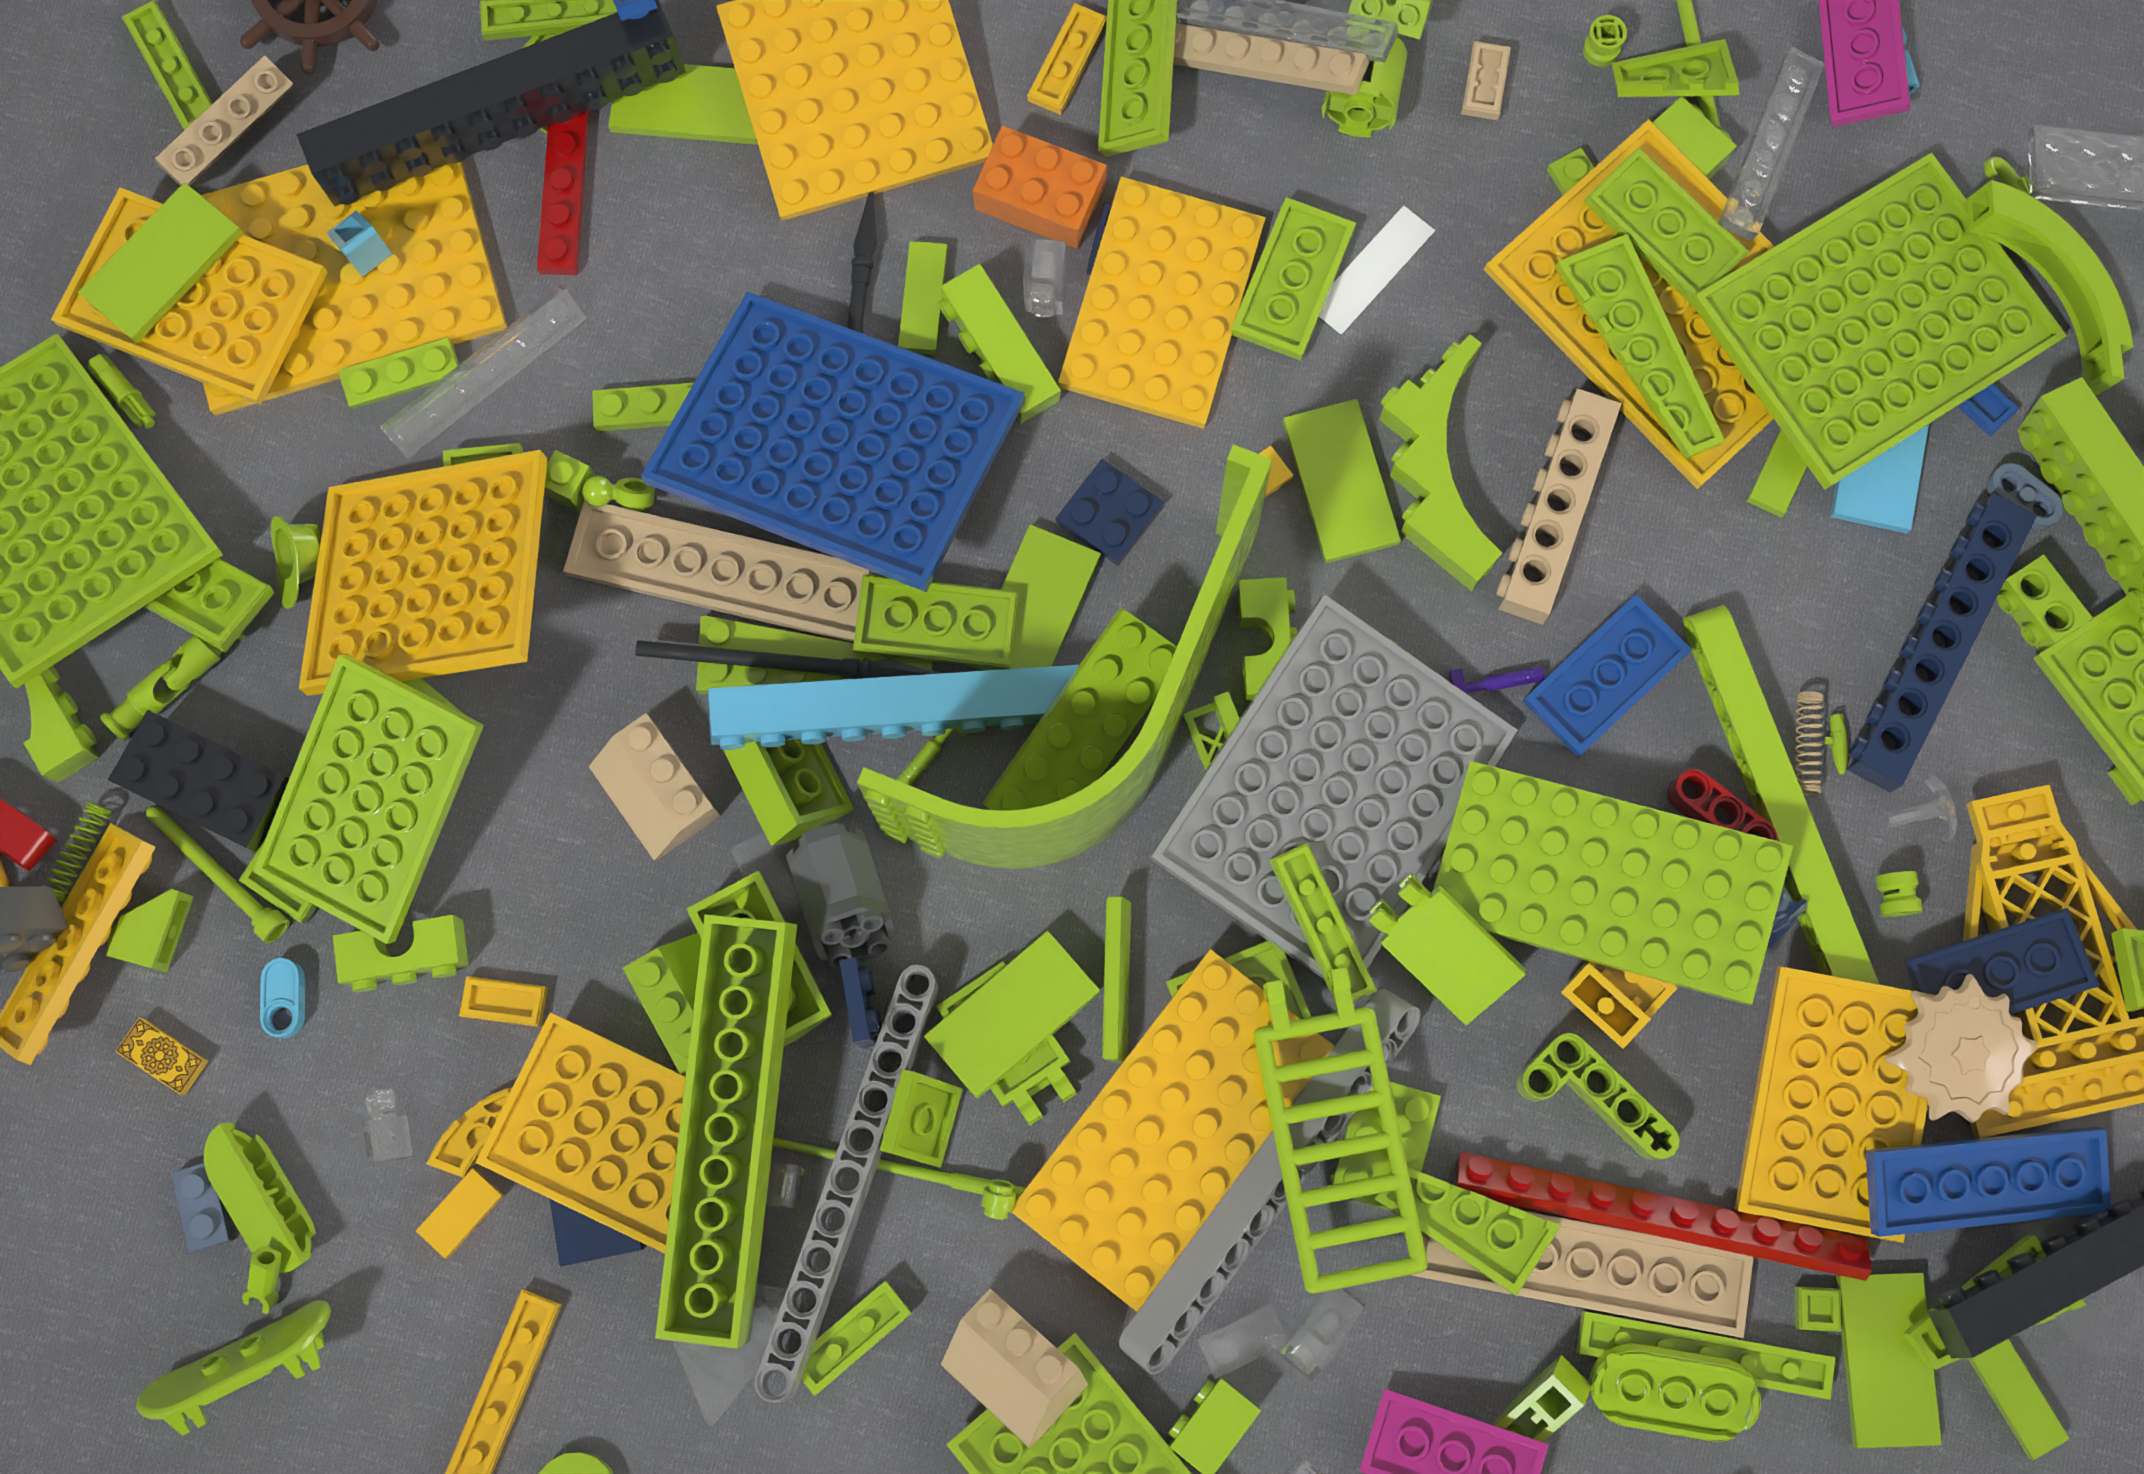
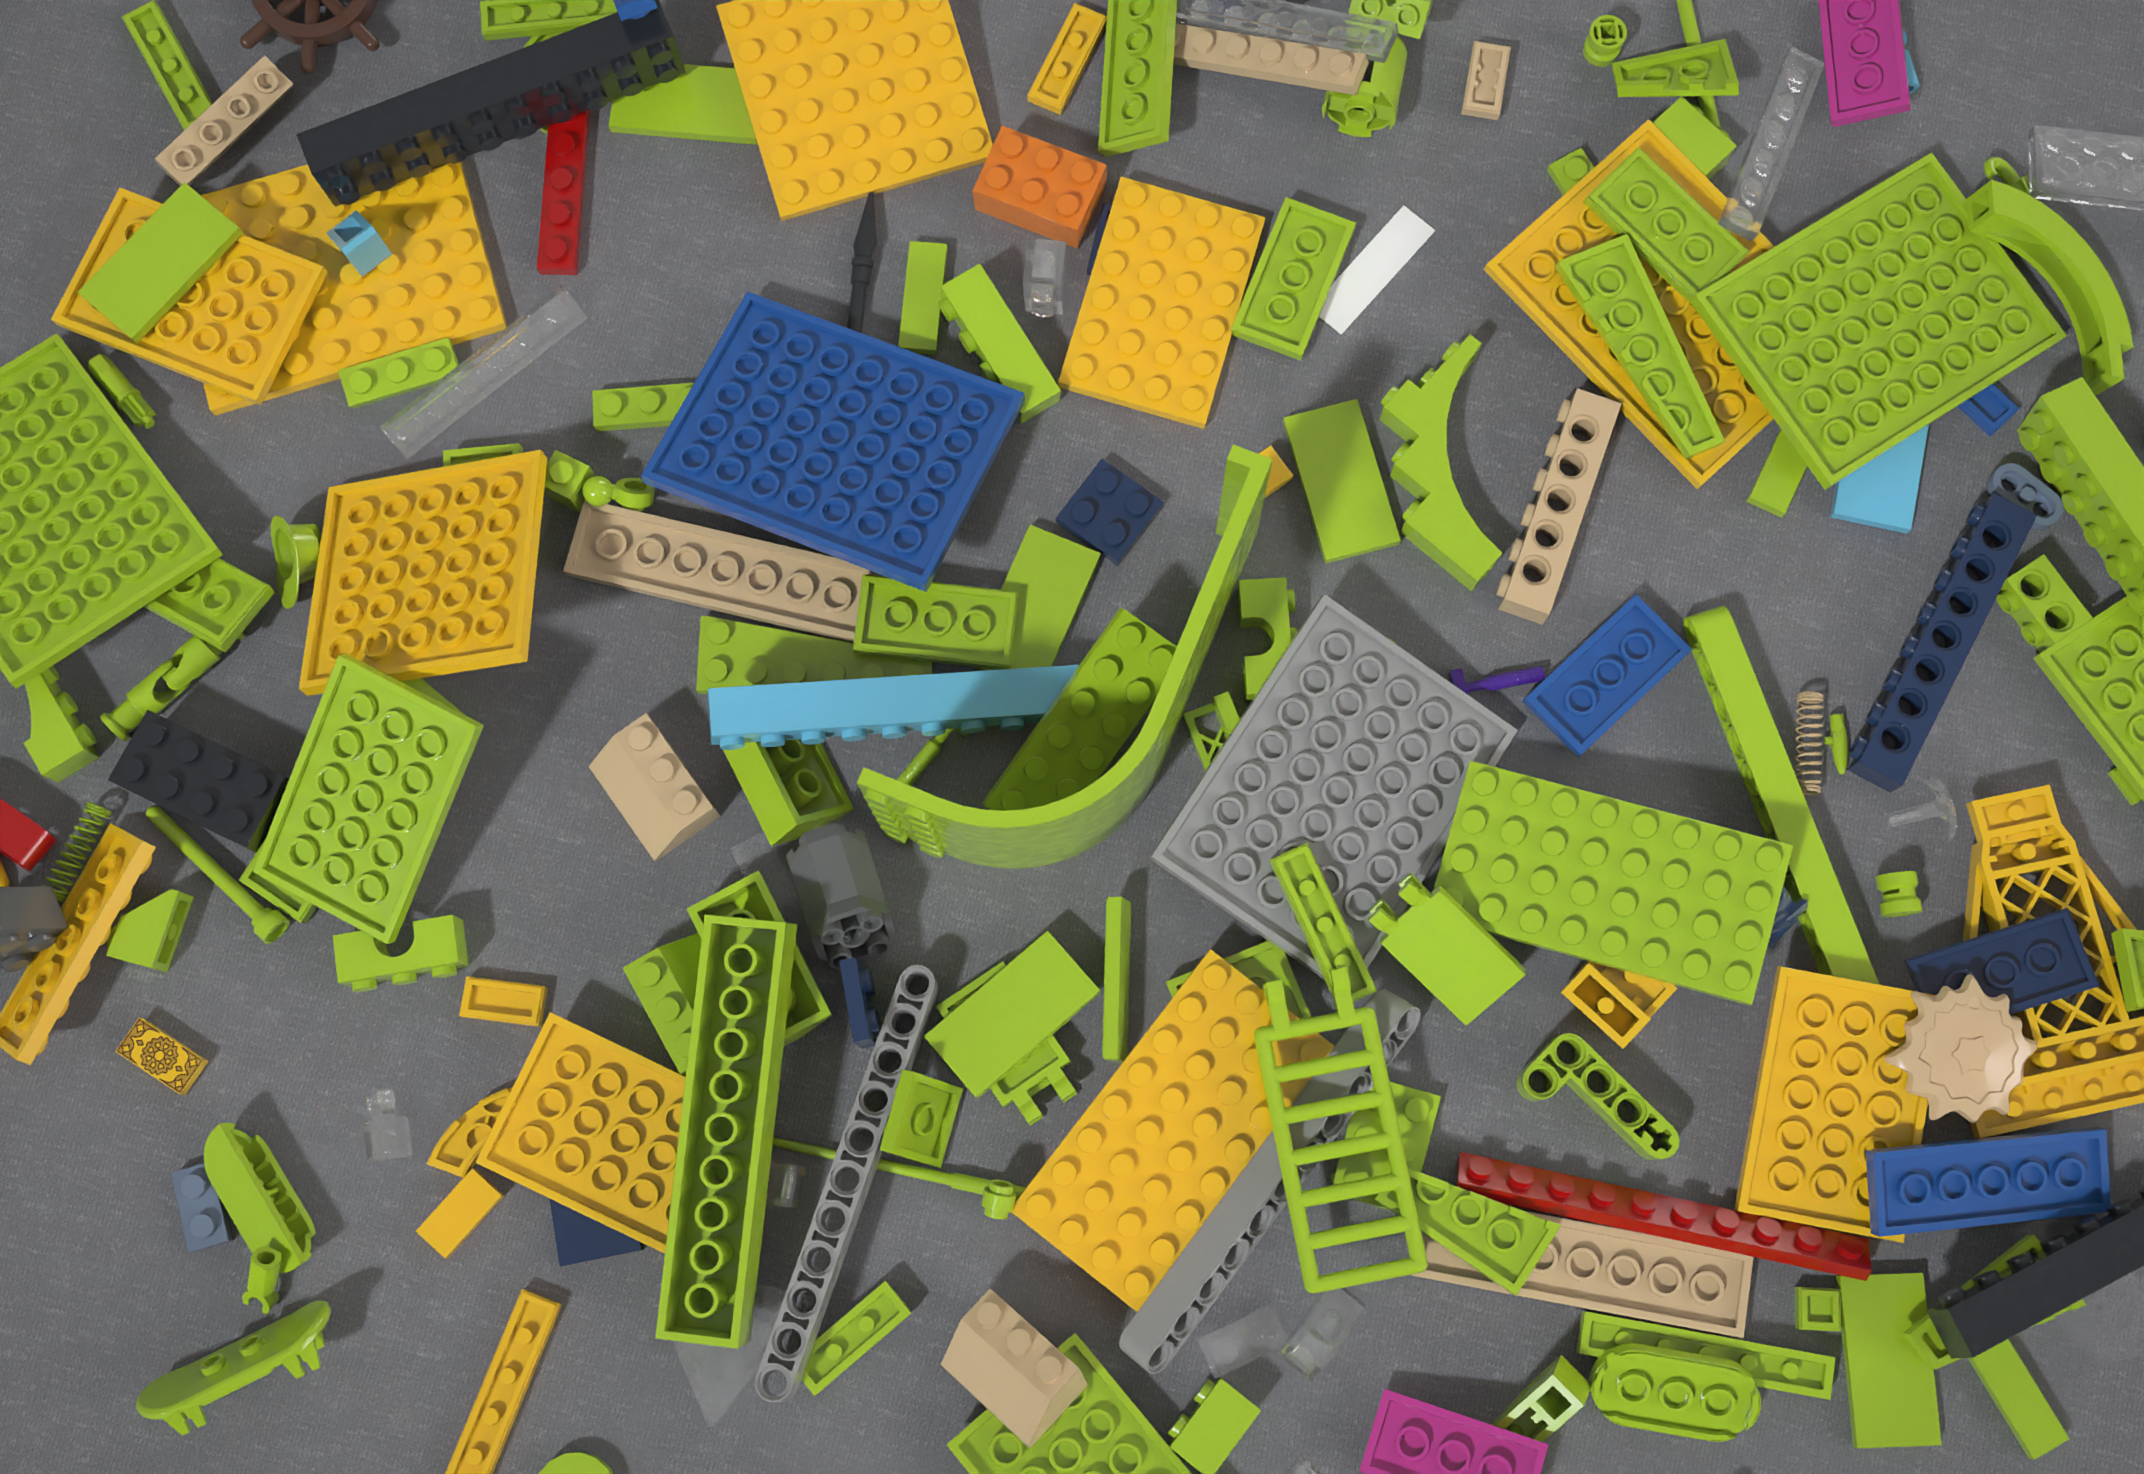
(280, 988): medium azure piece -> none
(846, 668): black piece -> none
(1714, 795): red beam -> none

